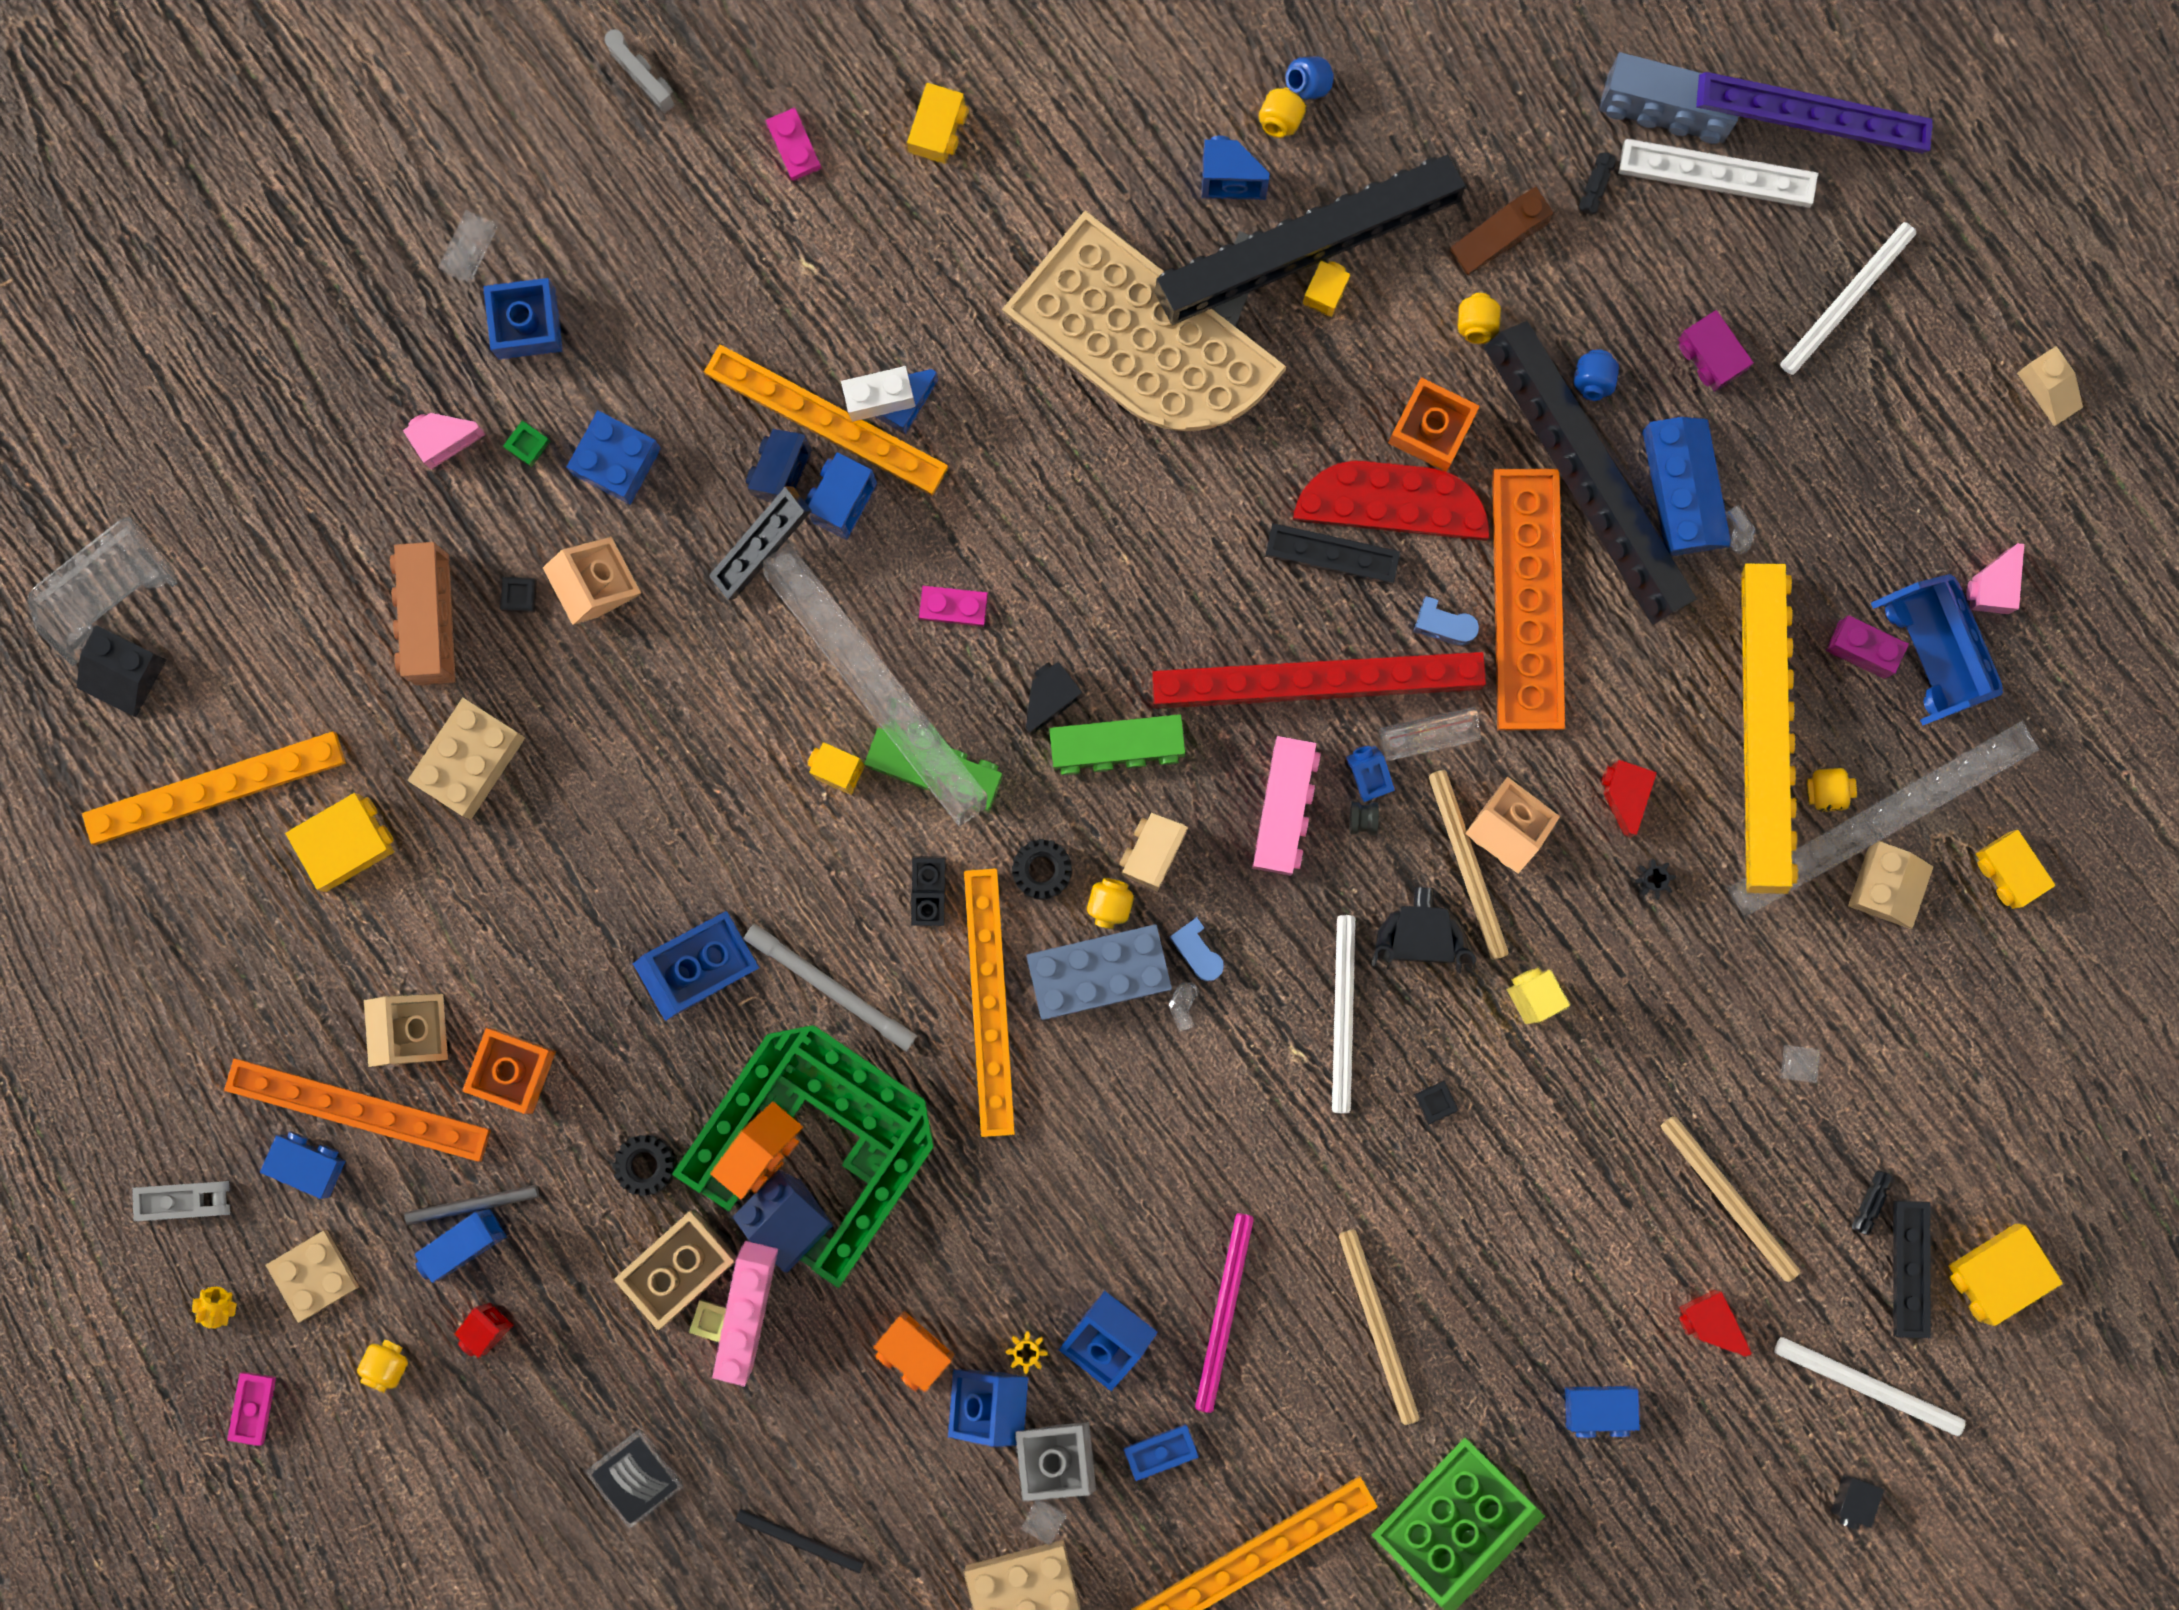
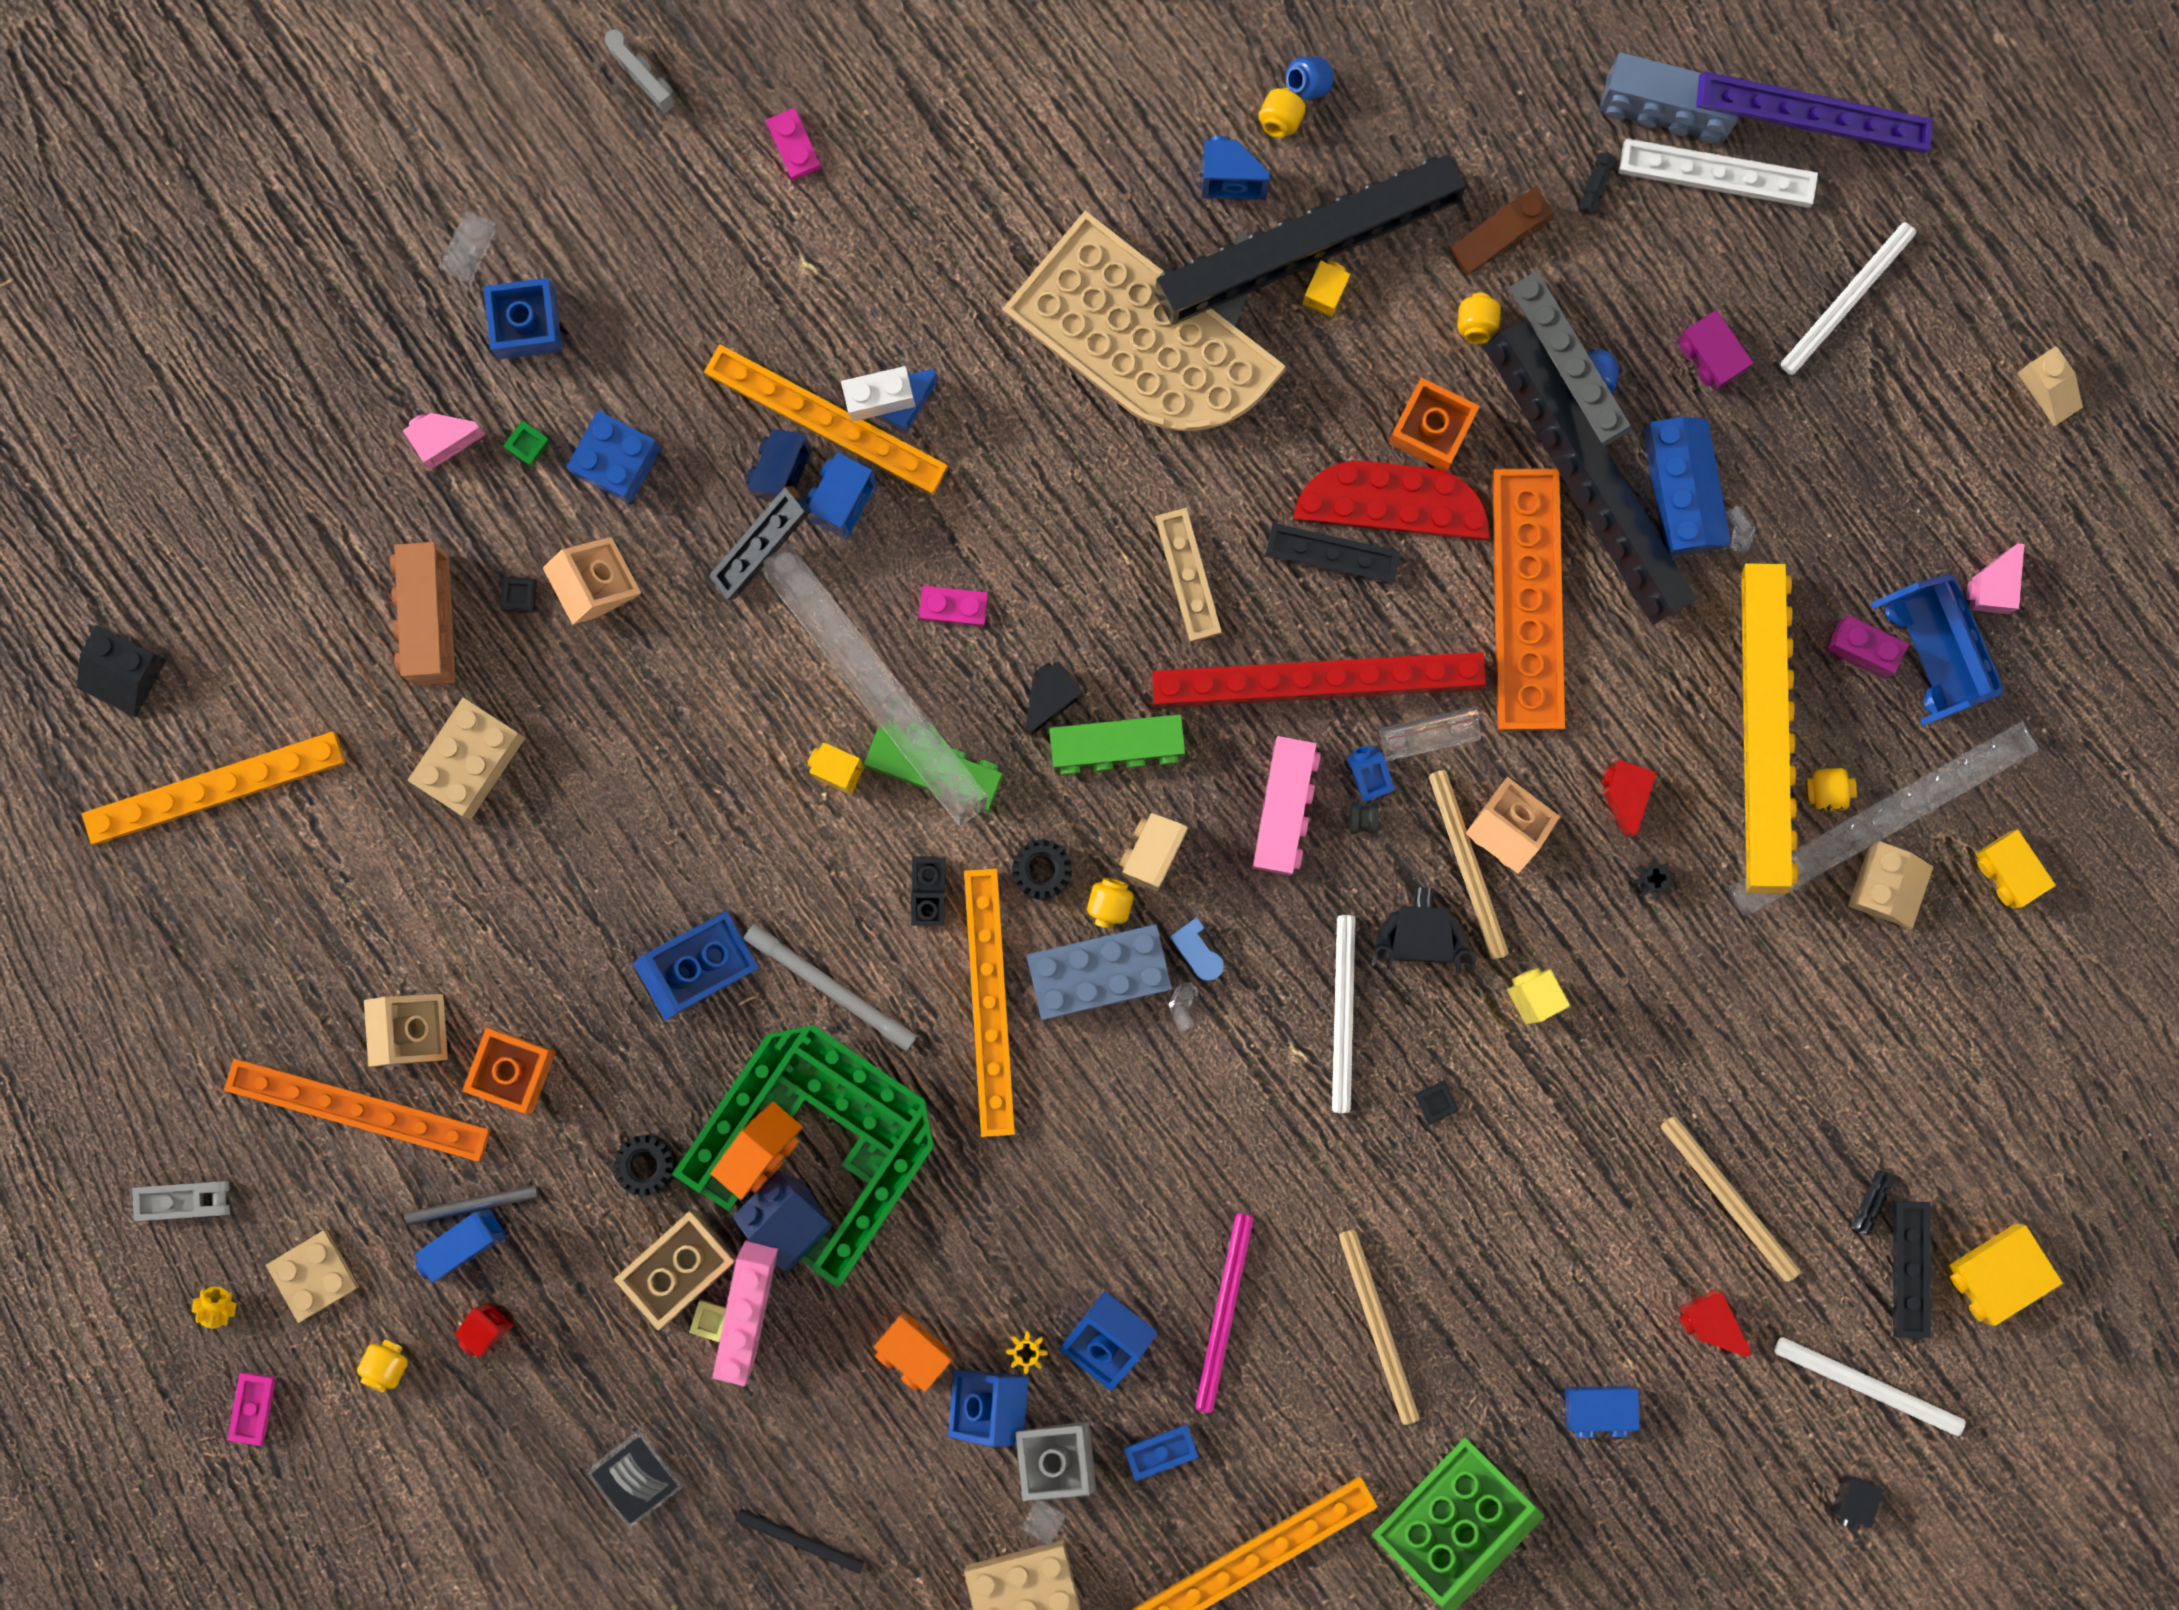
(94, 583): clear windscreen -> none
(303, 1165): blue brick -> none
(341, 841): yellow brick -> none
(937, 123): yellow brick -> none
(1188, 575): none -> tan plate
(1445, 626): medium blue leg -> none
(1571, 358): none -> dark grey plate
(1800, 1064): clear plate -> none

